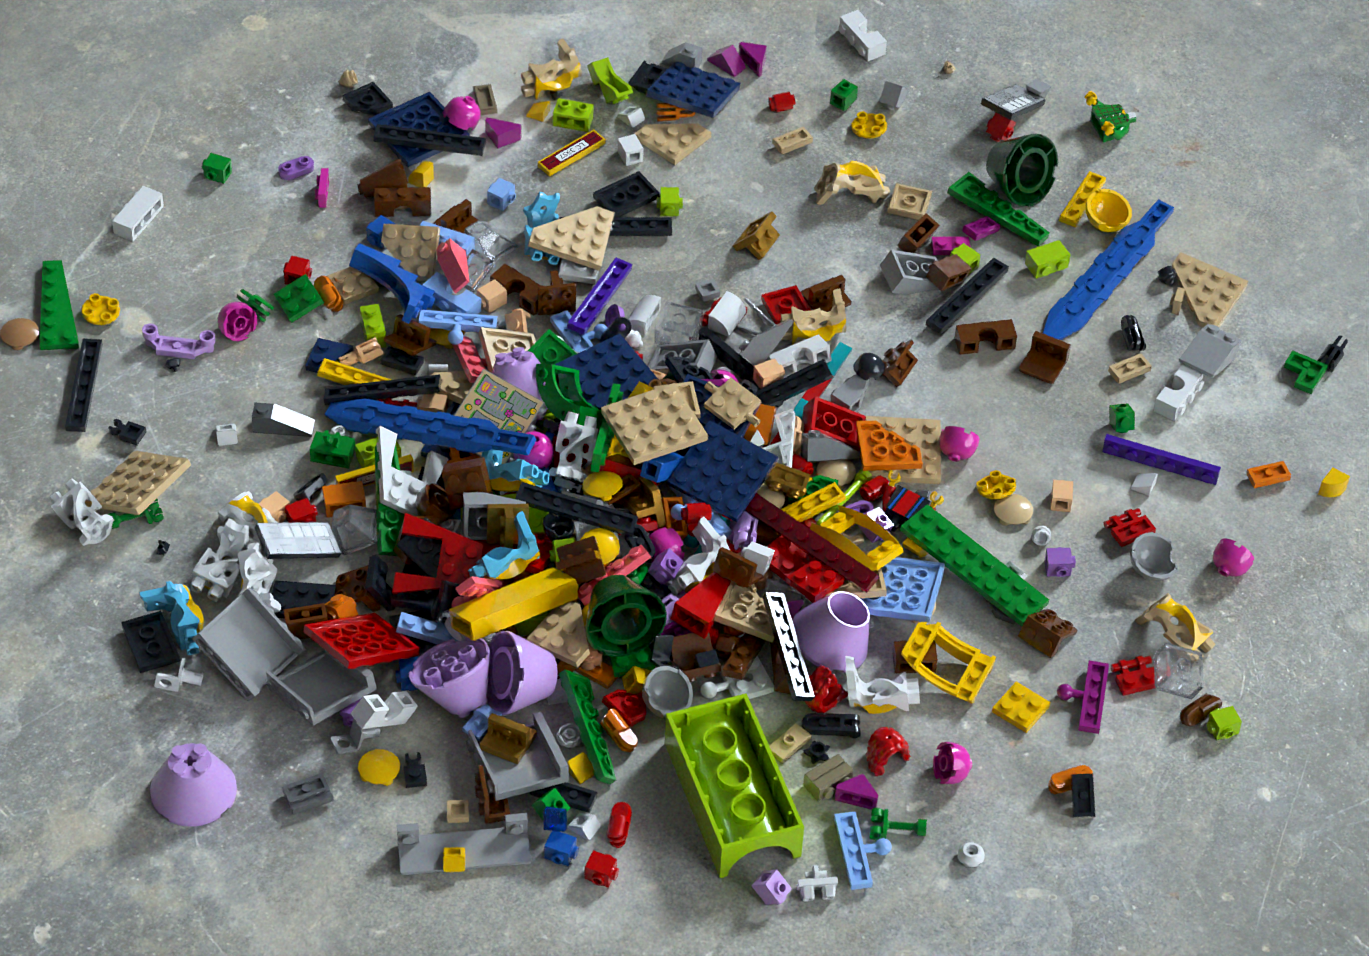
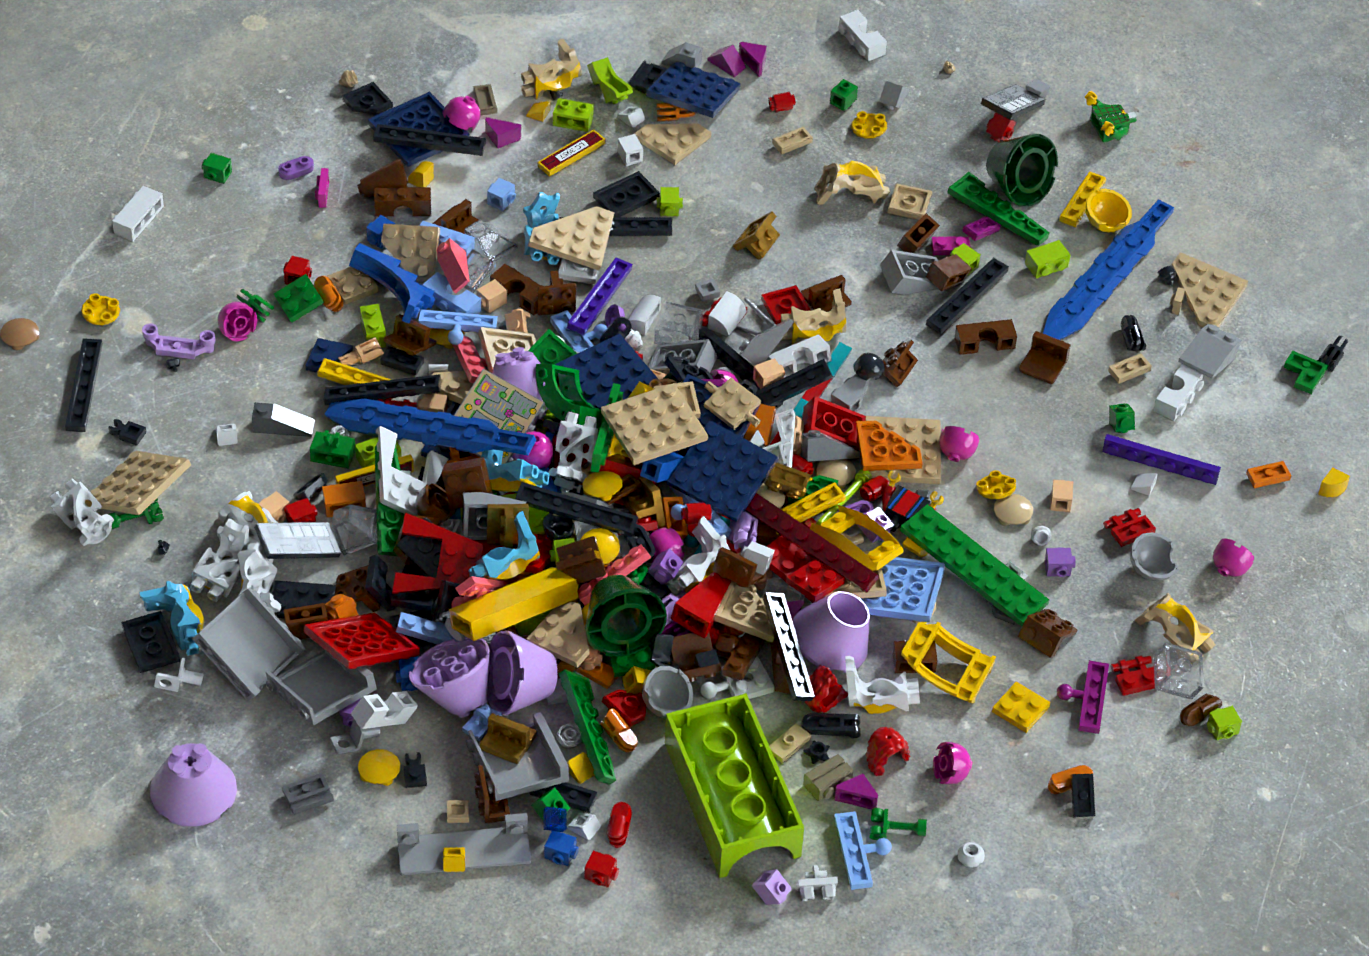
(57, 318): green wing -> none

